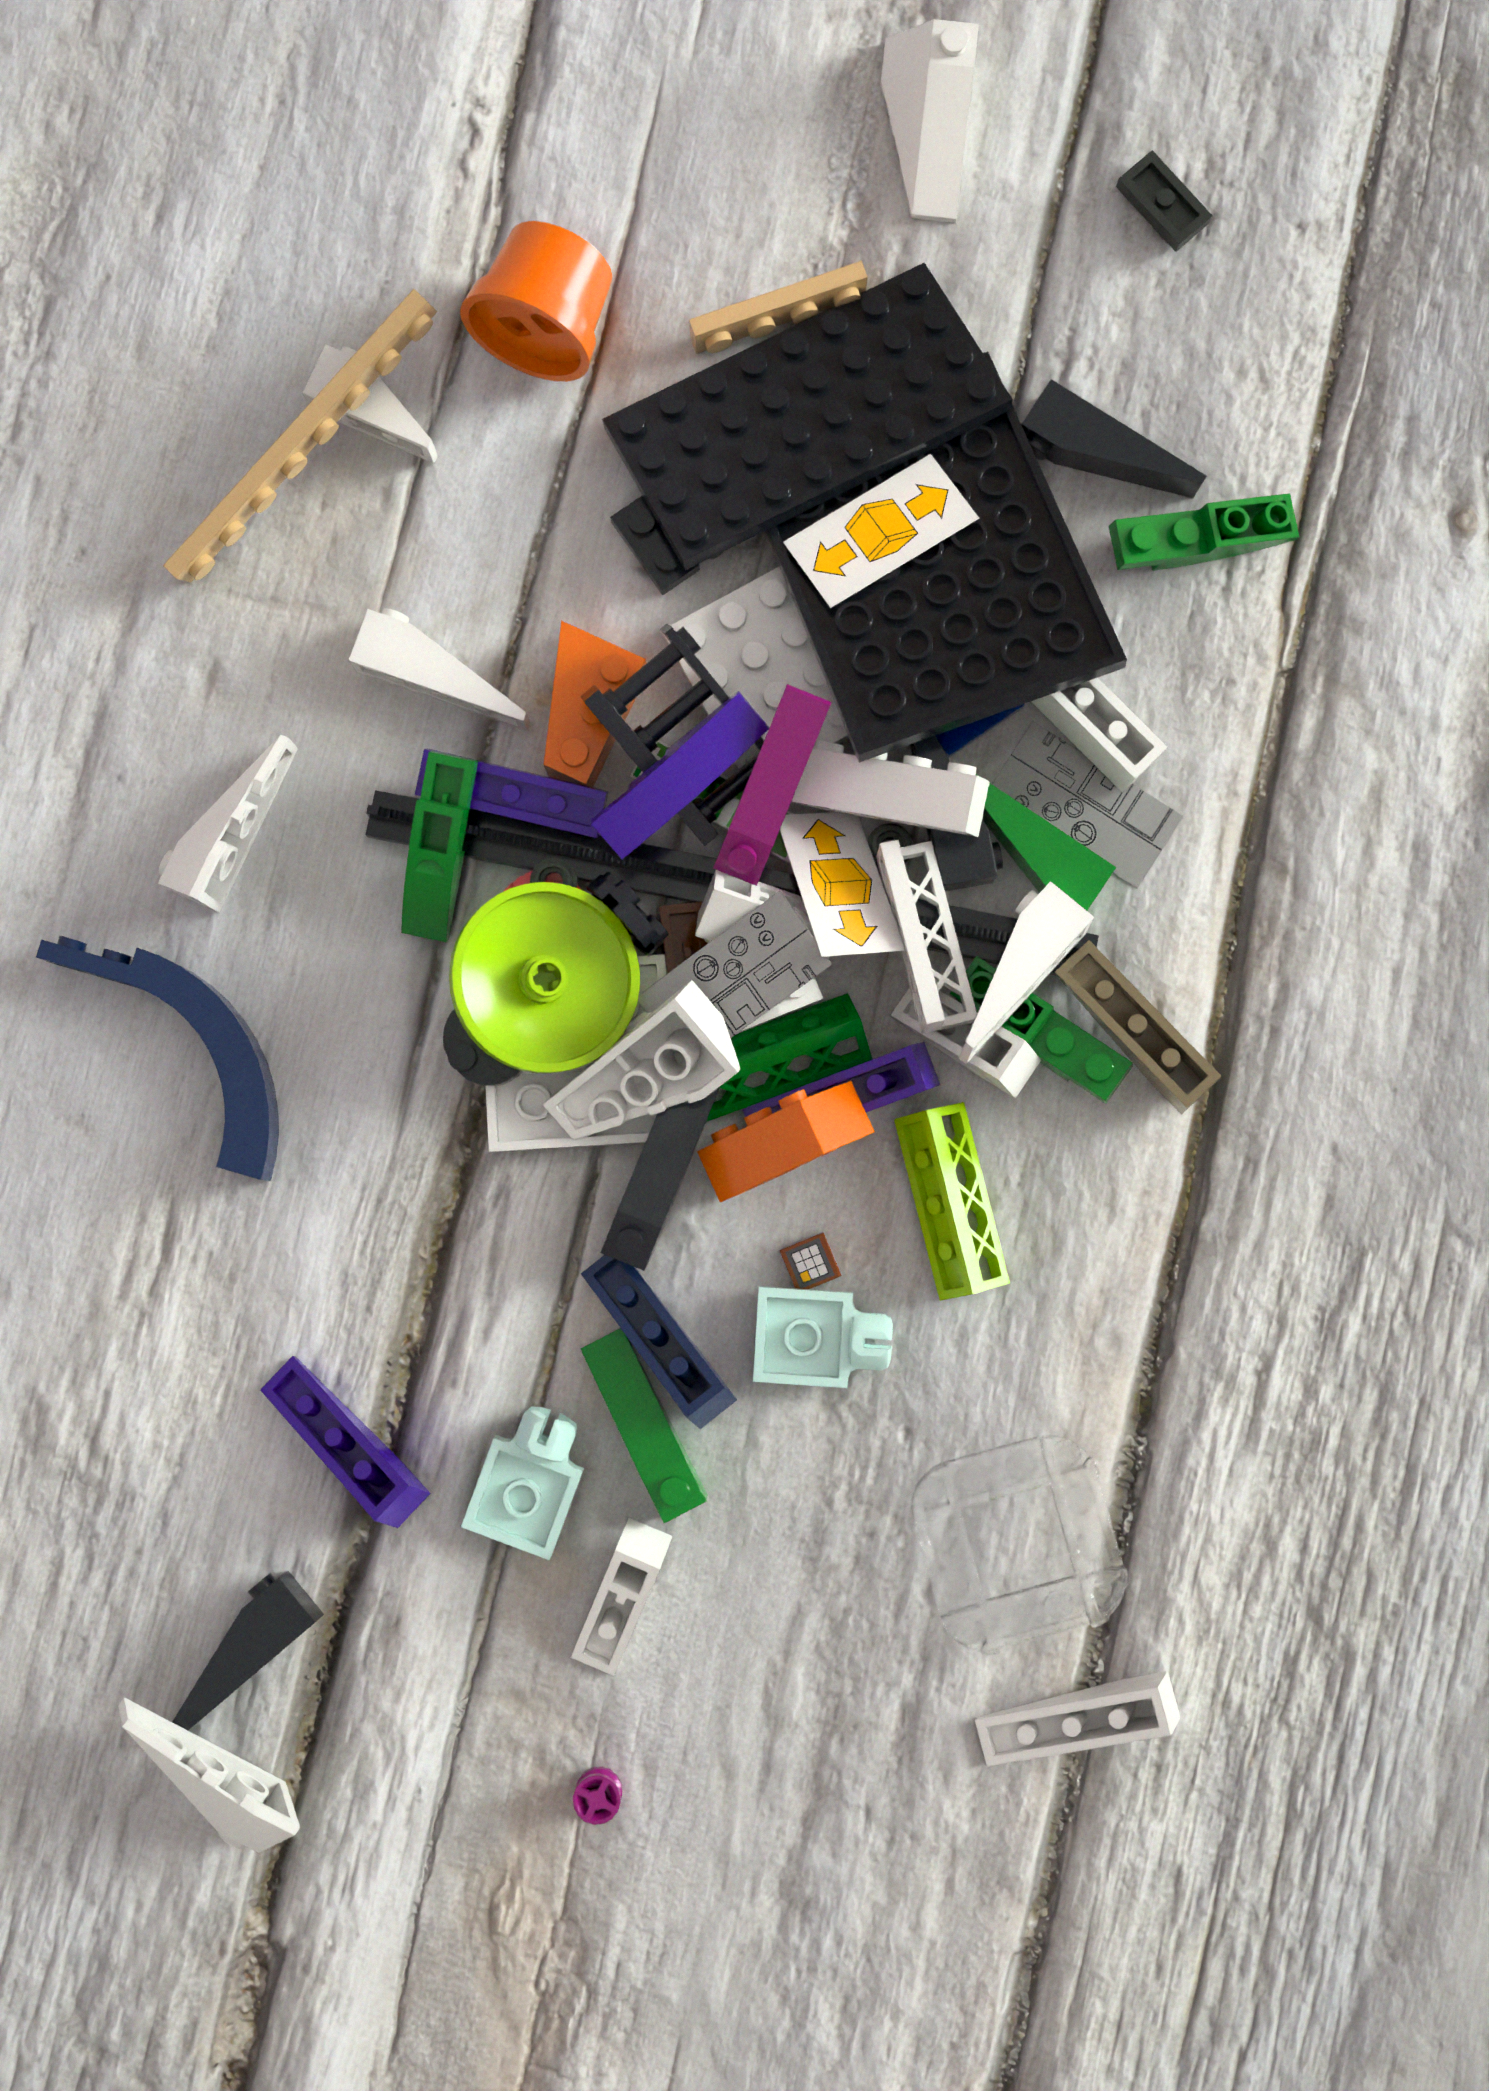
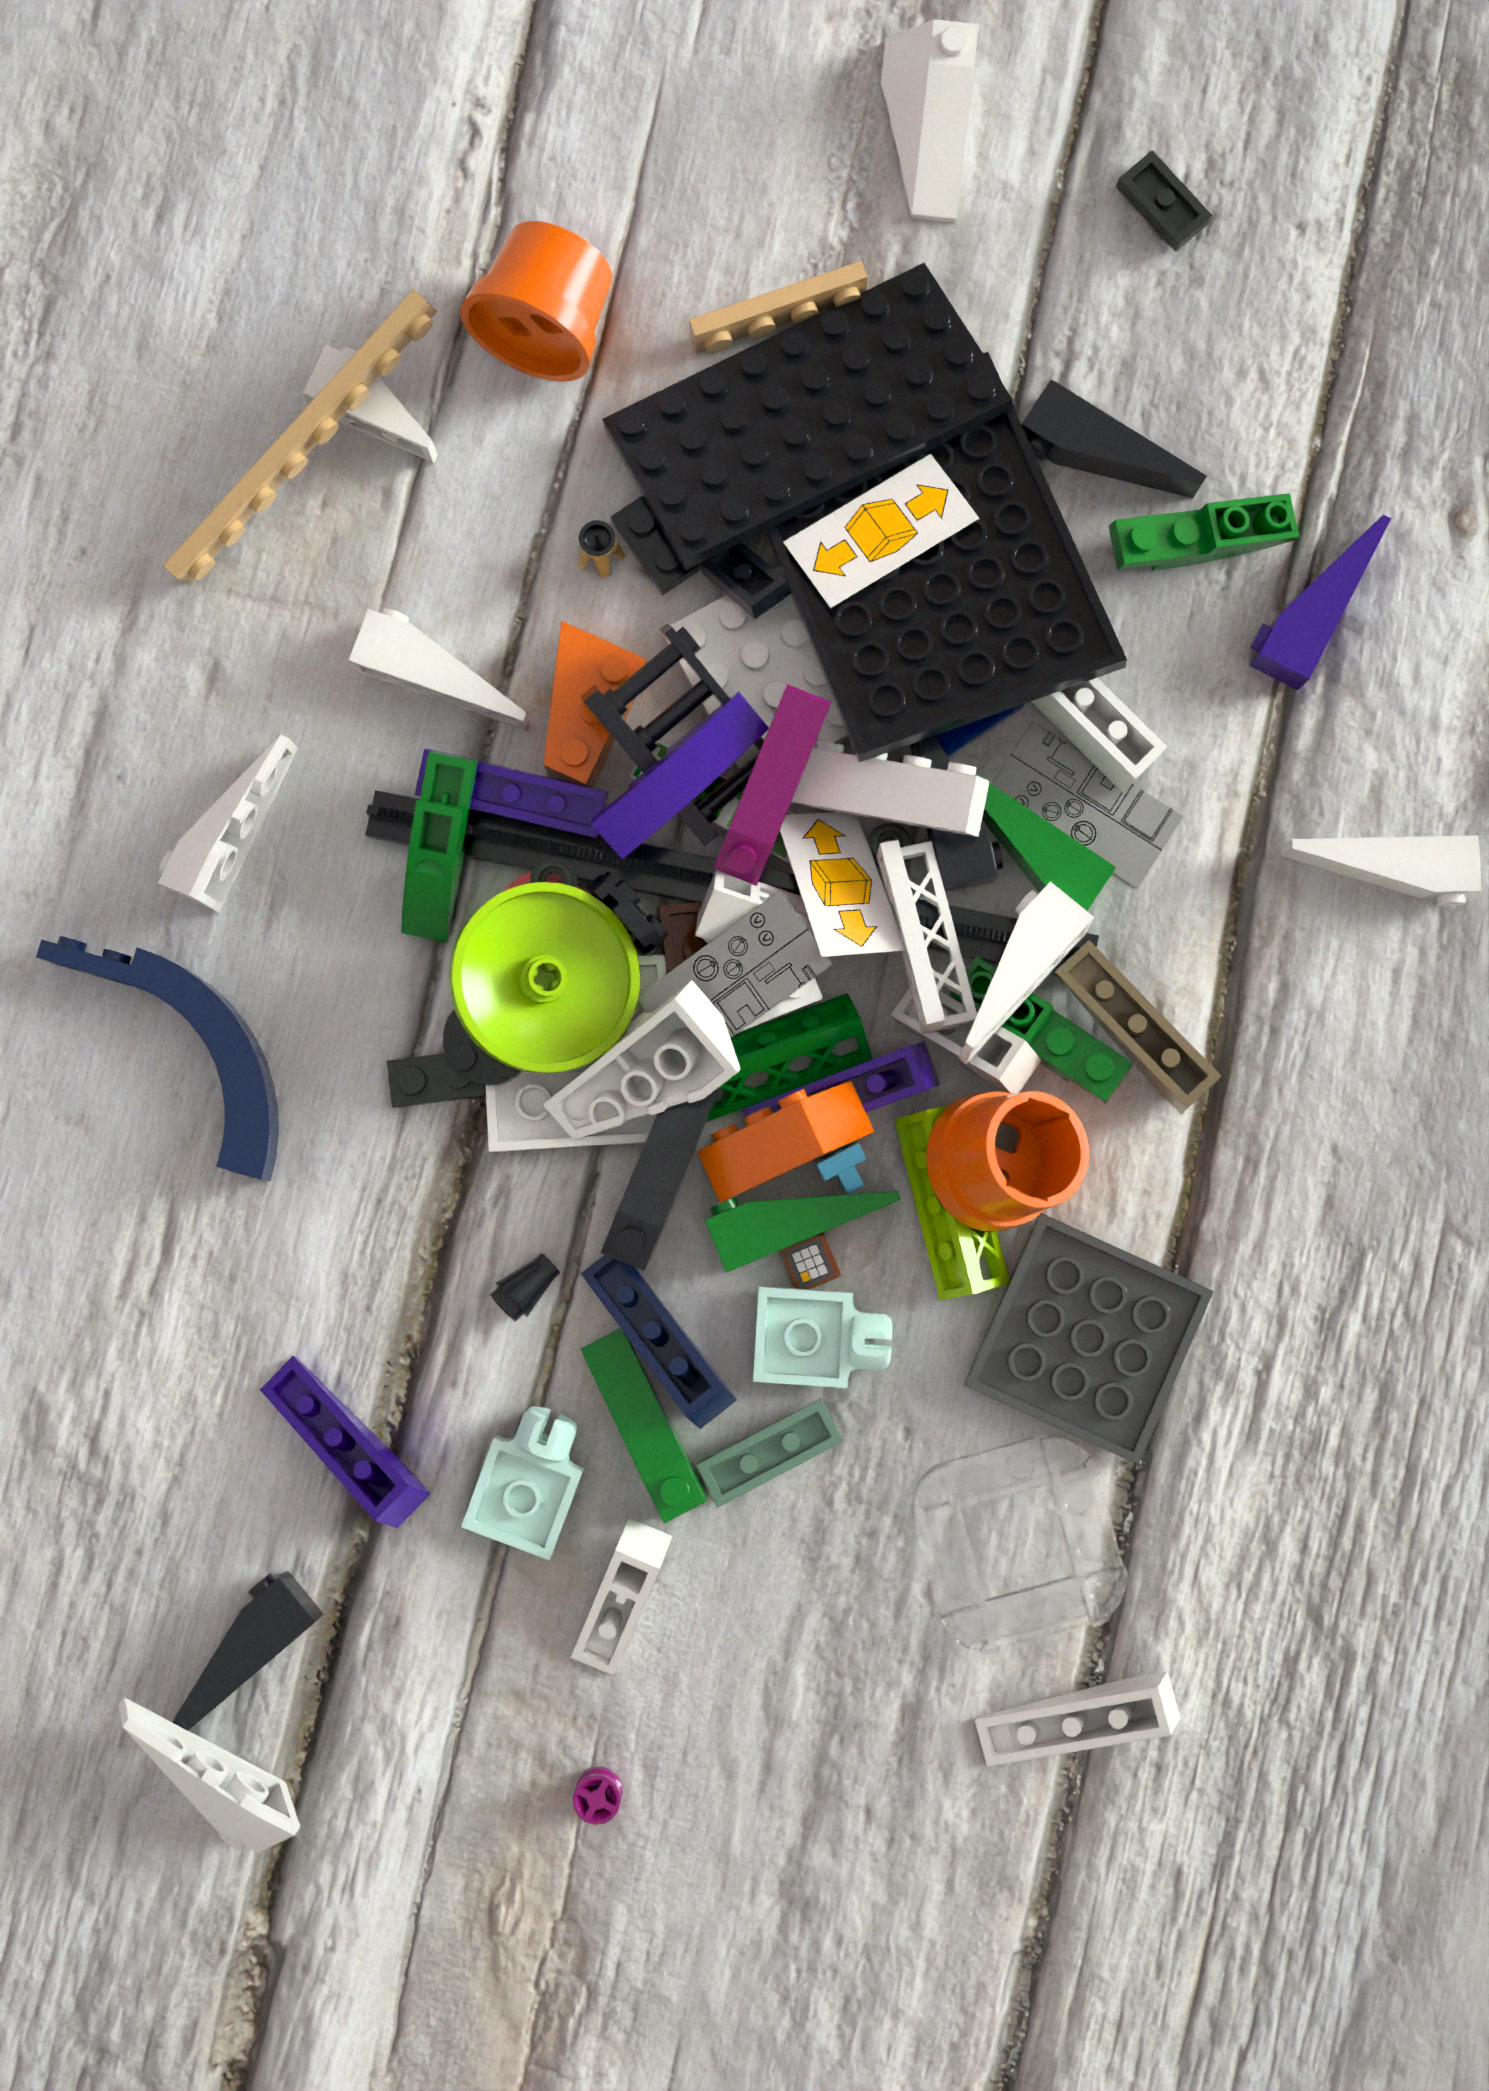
(428, 1081): none -> pearl dark grey plate
(523, 1288): none -> black cone
(598, 542): none -> black piece
(746, 579): none -> black plate
(764, 1227): none -> green slope
(769, 1452): none -> sand green plate
(842, 1165): none -> medium azure tile
(1040, 1172): none -> orange piece
(1088, 1338): none -> dark grey plate
(1301, 632): none -> dark purple slope
(1413, 866): none -> white slope

